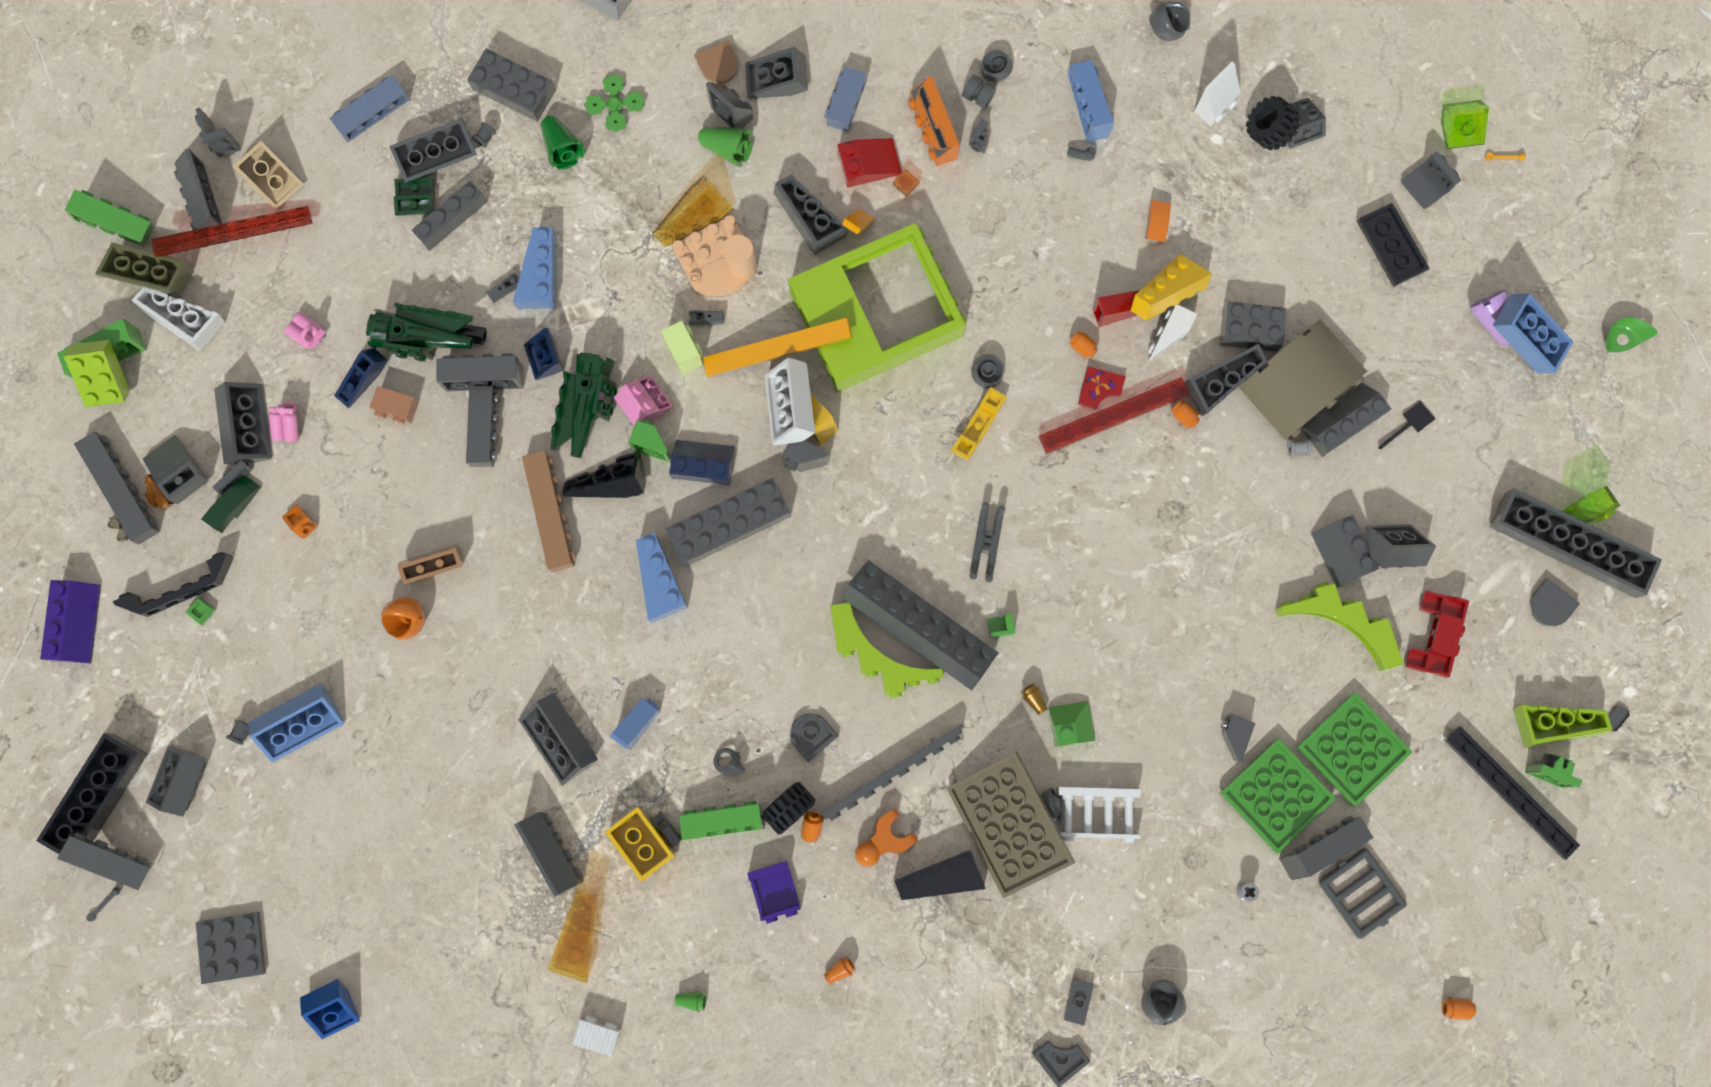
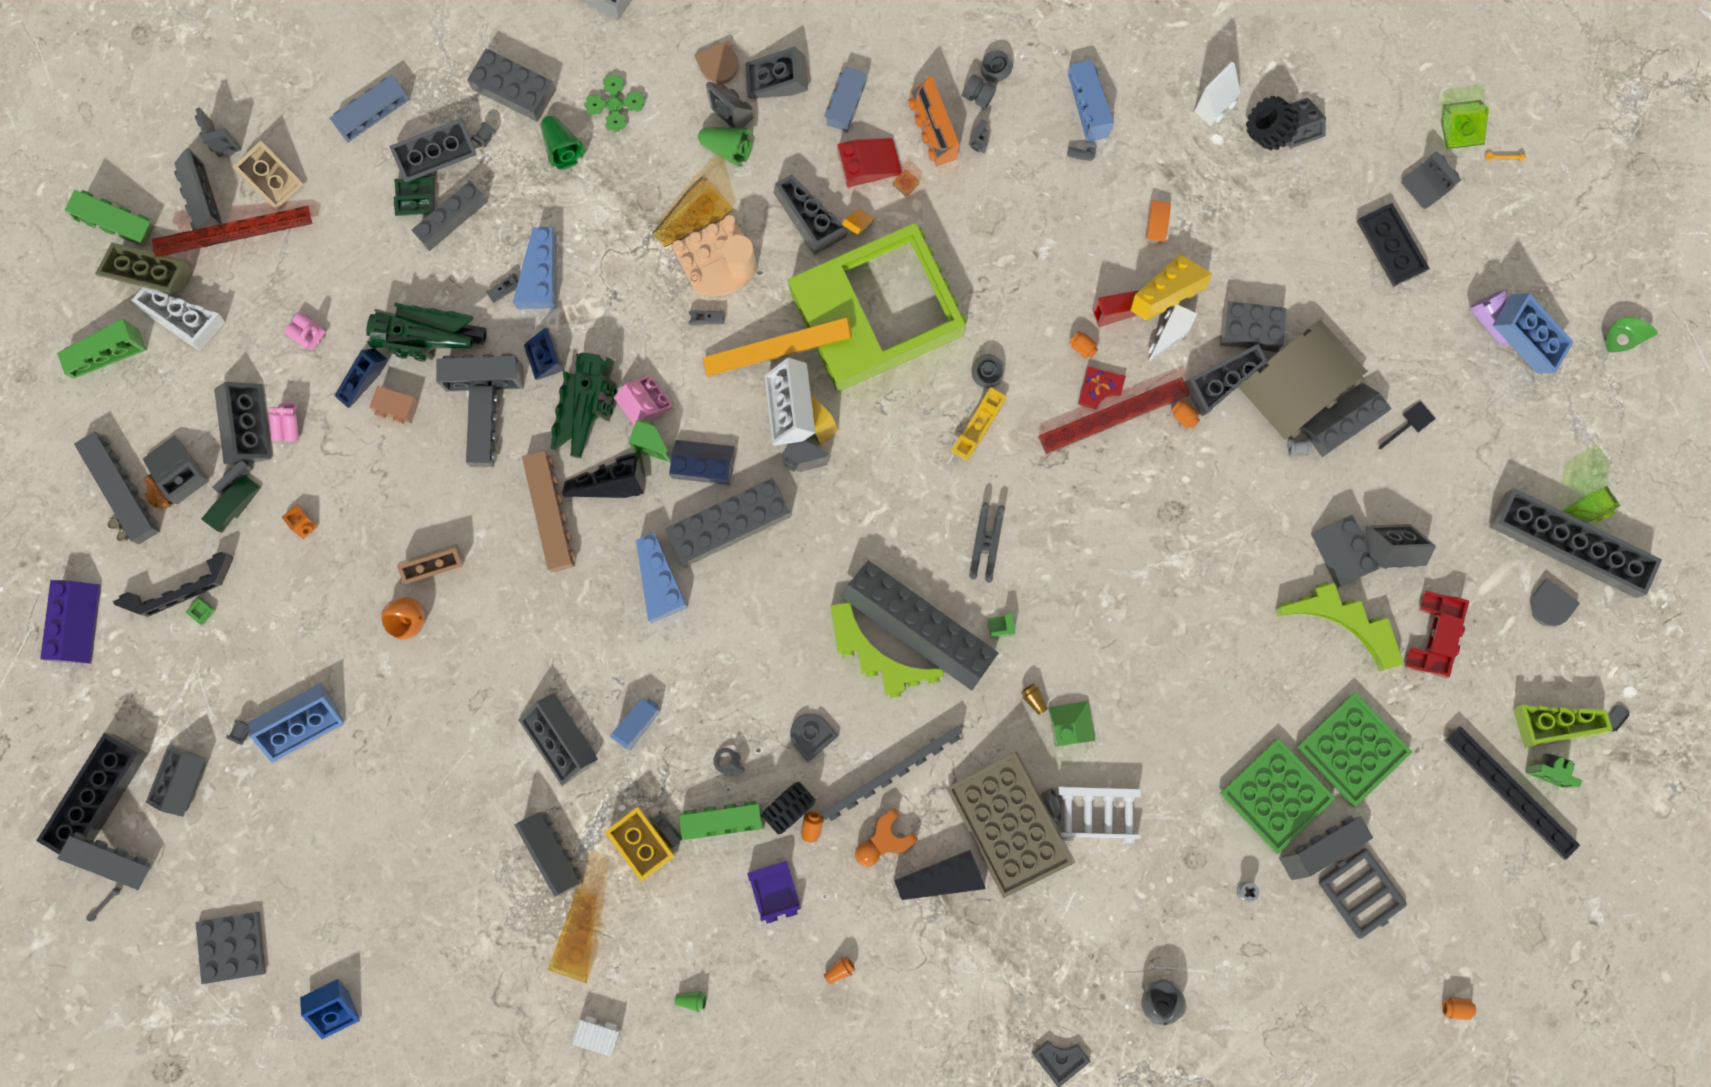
(97, 373): lime brick -> none
(680, 343): yellowish green brick -> none
(1078, 1002): dark grey plate -> none
(1170, 20): dark grey piece -> none
(1237, 734): dark grey slope -> none

